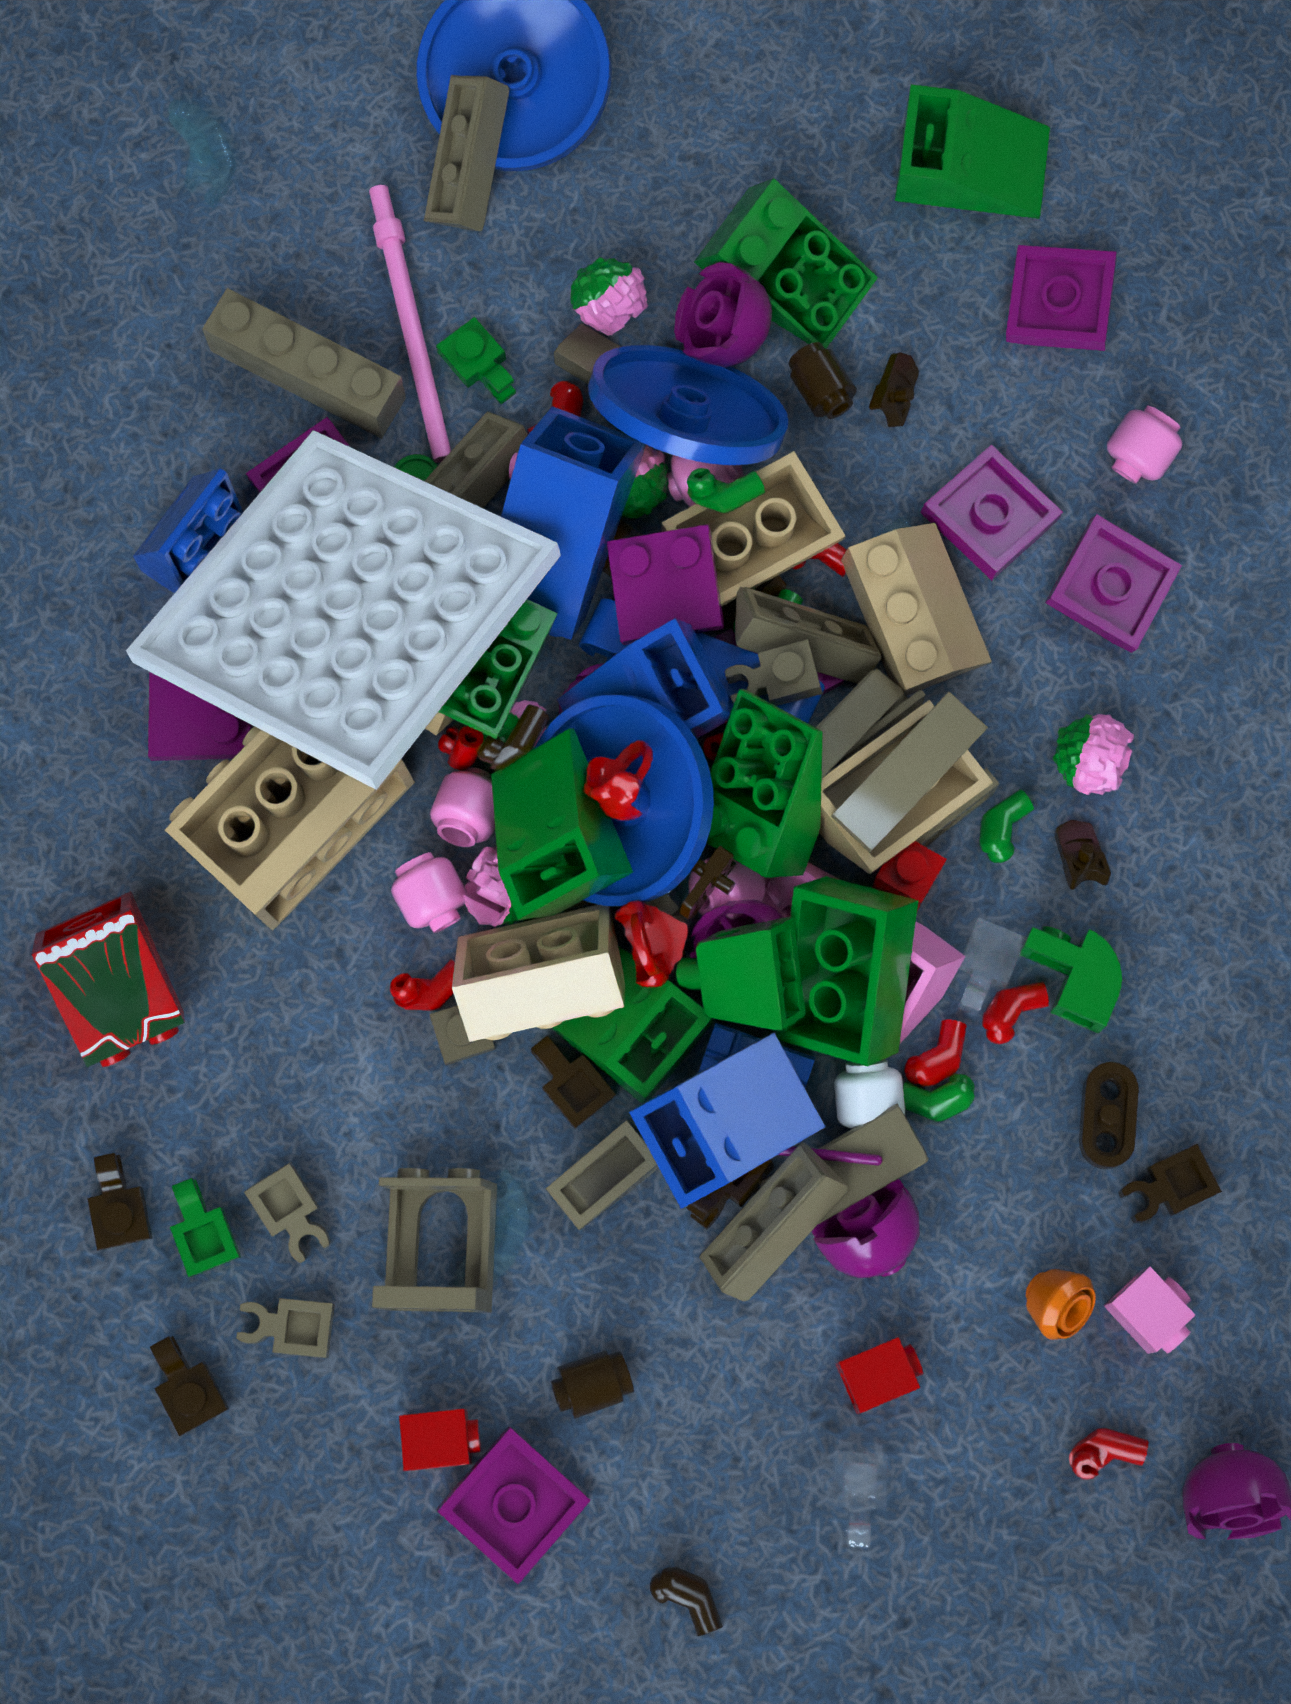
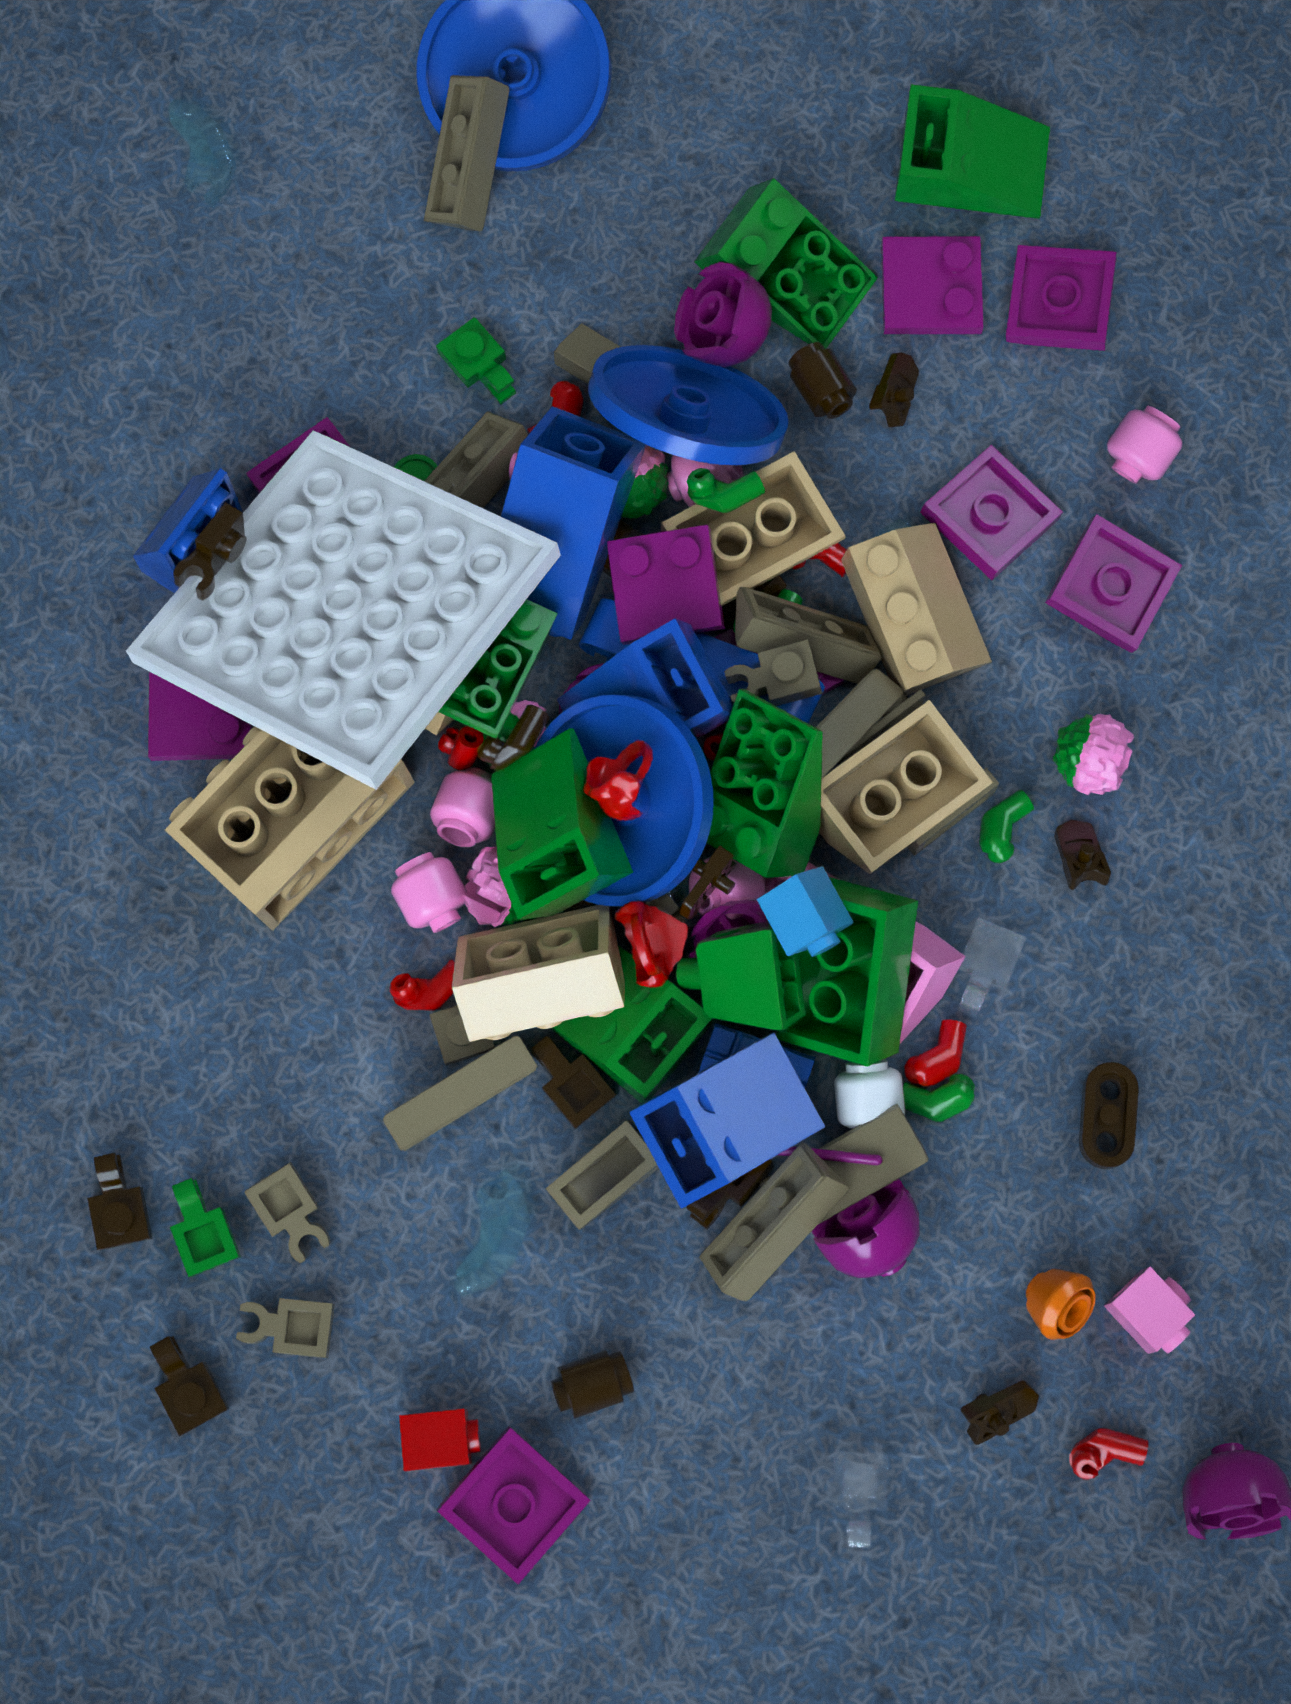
(108, 981): slope -> none
(217, 544): none -> dark brown plate
(304, 363): dark tan brick -> none
(390, 237): bright pink bar -> none
(407, 1197): dark tan panel -> none
(459, 1093): none -> dark tan slope
(608, 294): piece -> none
(690, 1592): dark brown arm -> none
(806, 913): none -> dark azure brick
(880, 1374): red brick -> none
(909, 771): dark tan slope -> none
(910, 872): red brick -> none
(932, 285): none -> magenta plate
(995, 1413): none -> dark brown piece
(1007, 1007): red arm -> none
(1091, 974): green brick -> none
(1177, 1182): dark brown plate -> none

